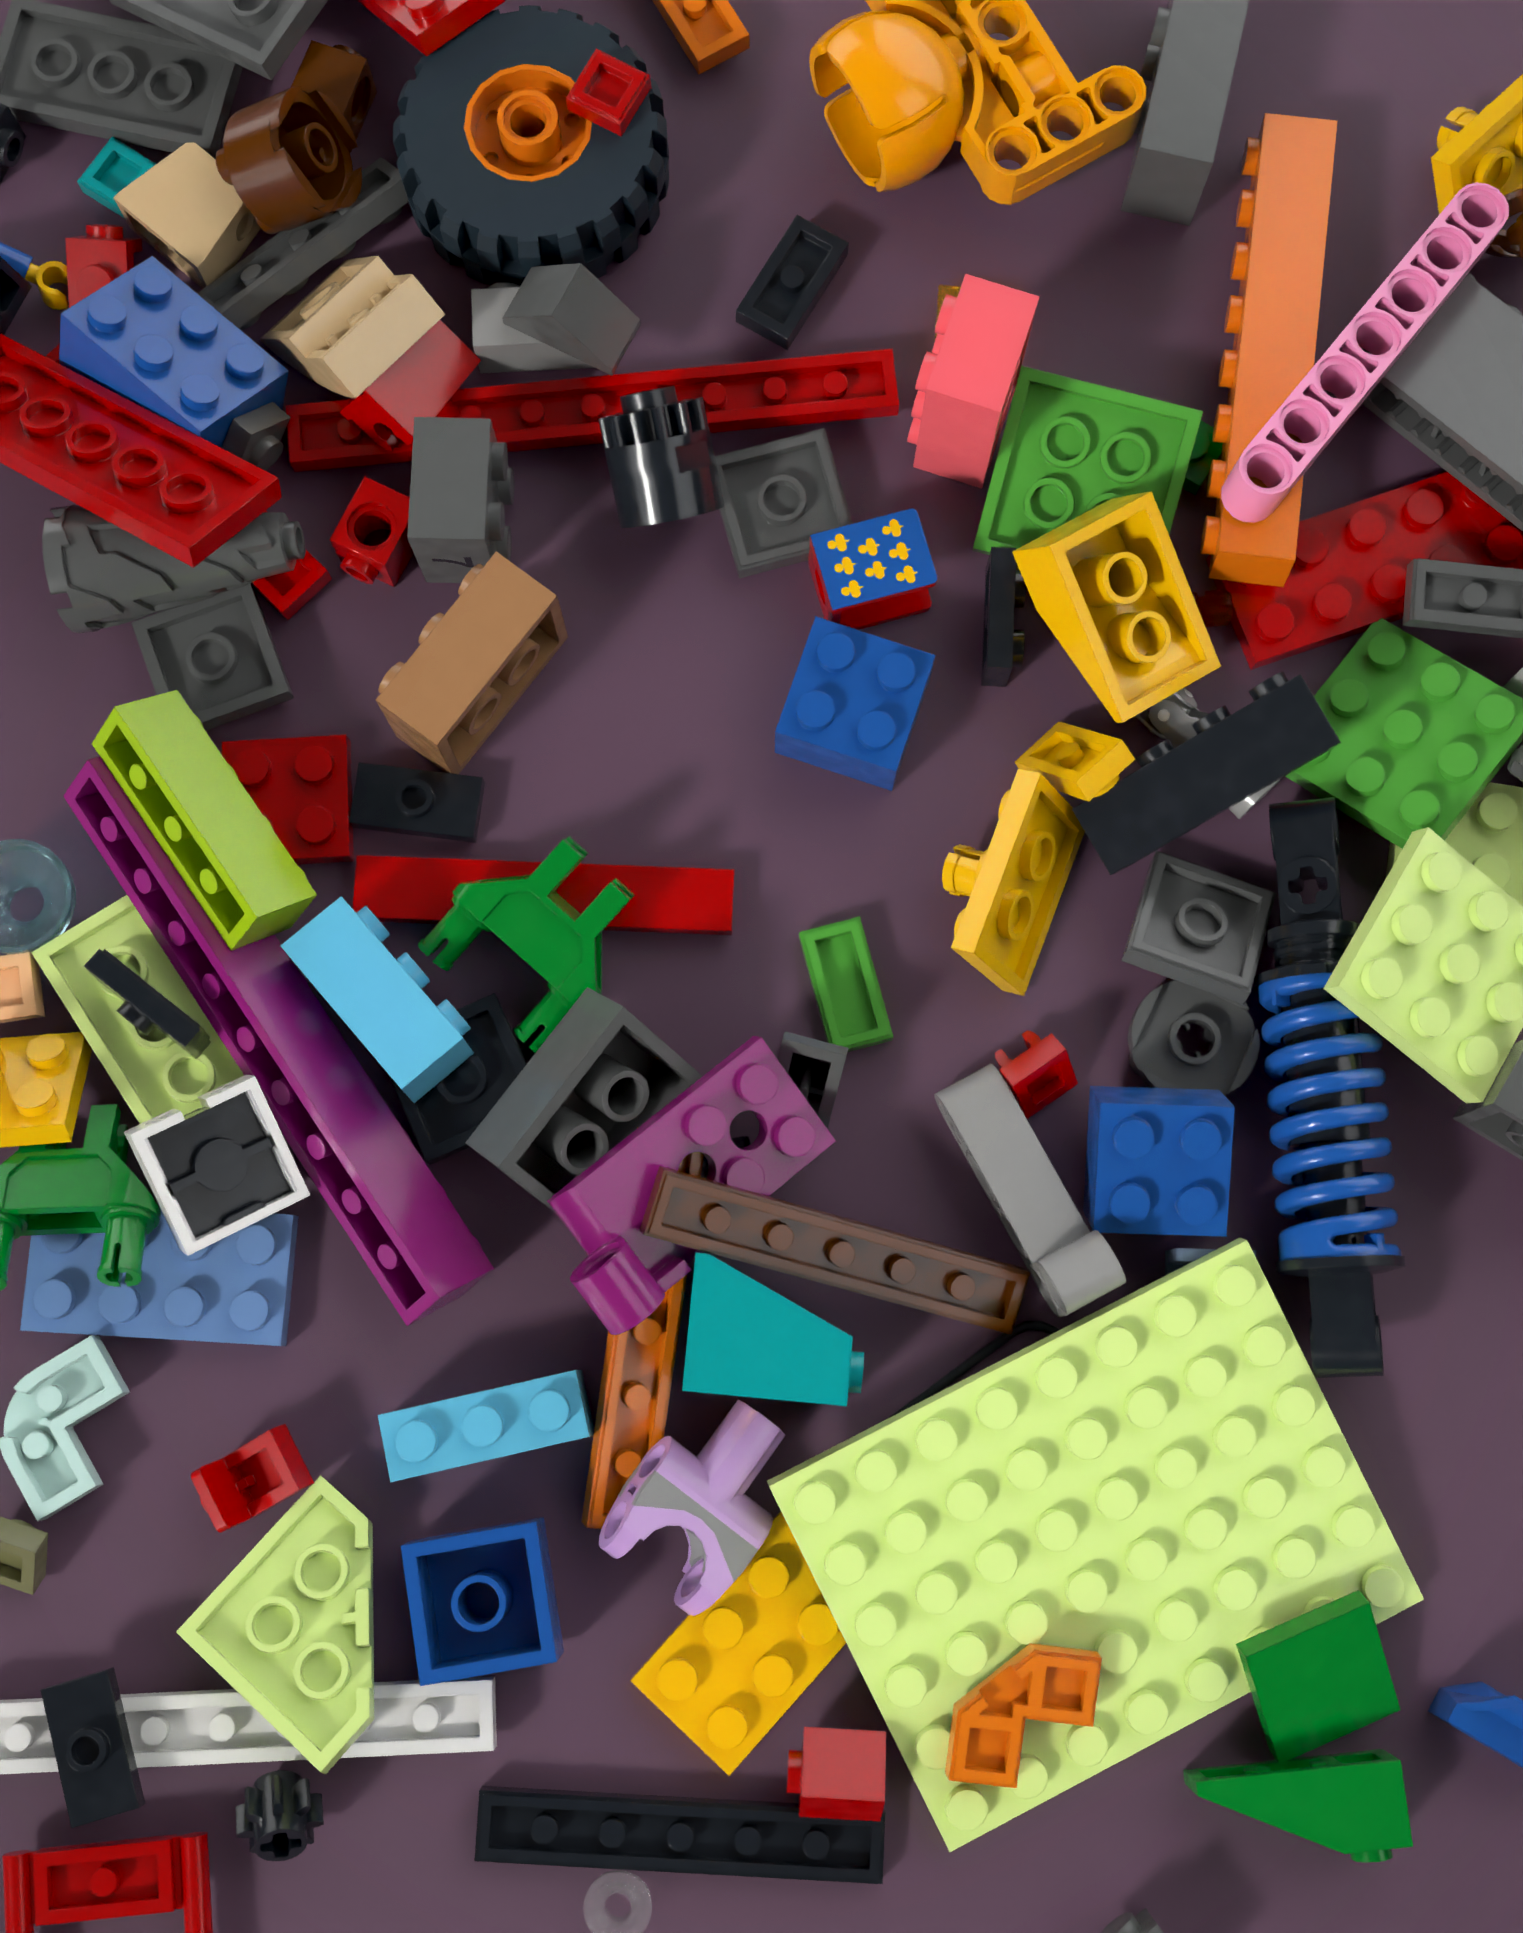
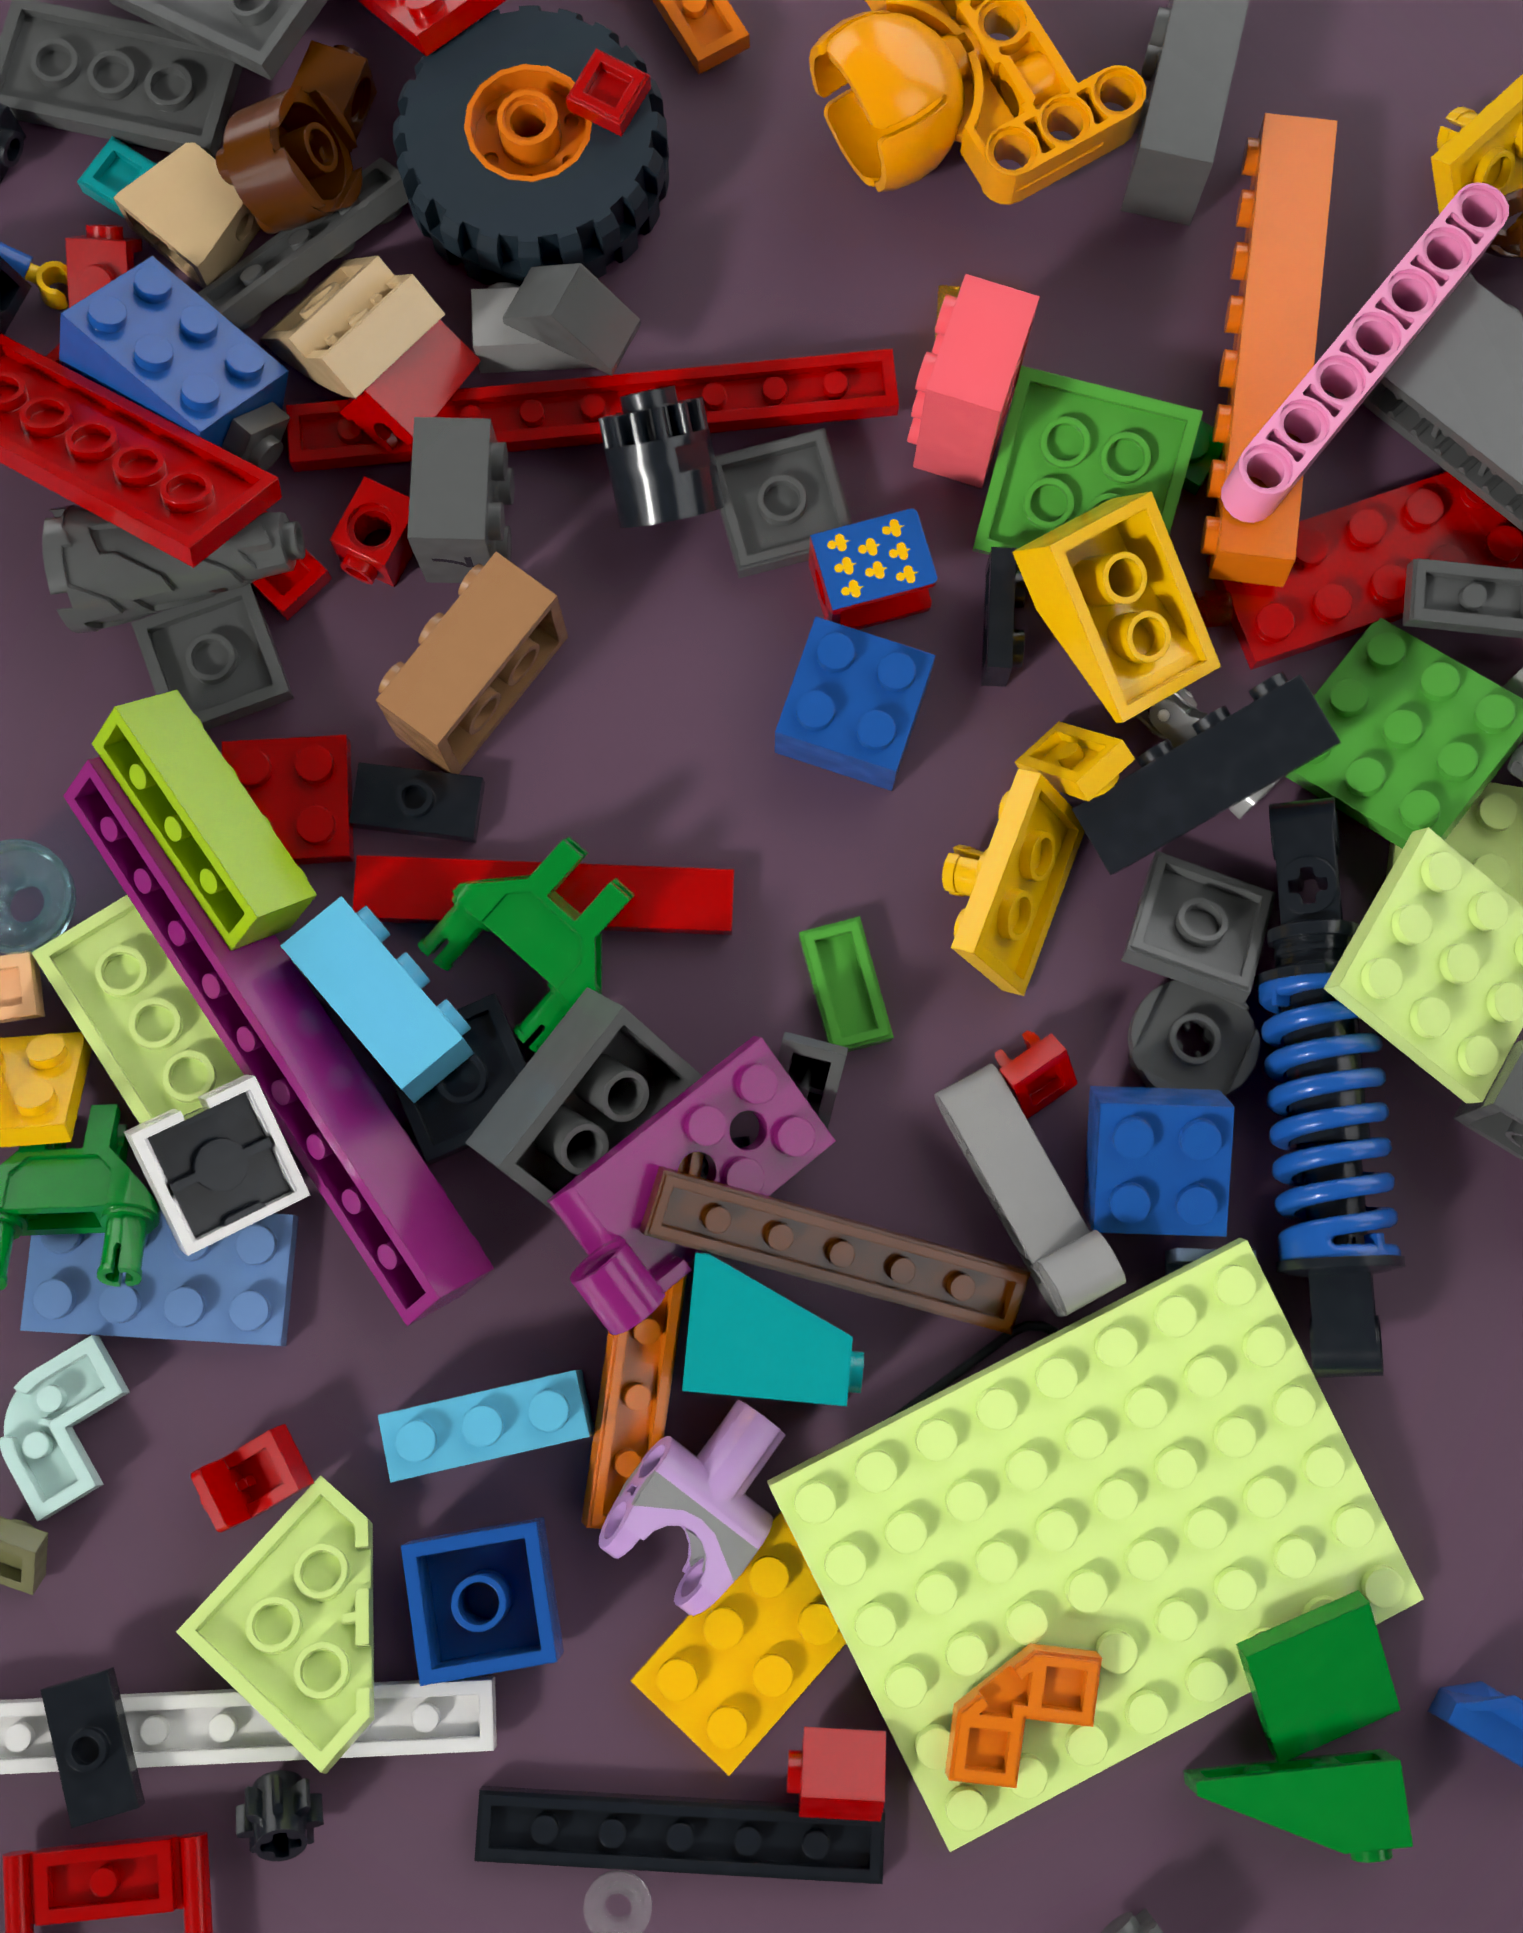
(146, 1006): black plate -> none
(792, 282): black plate -> none

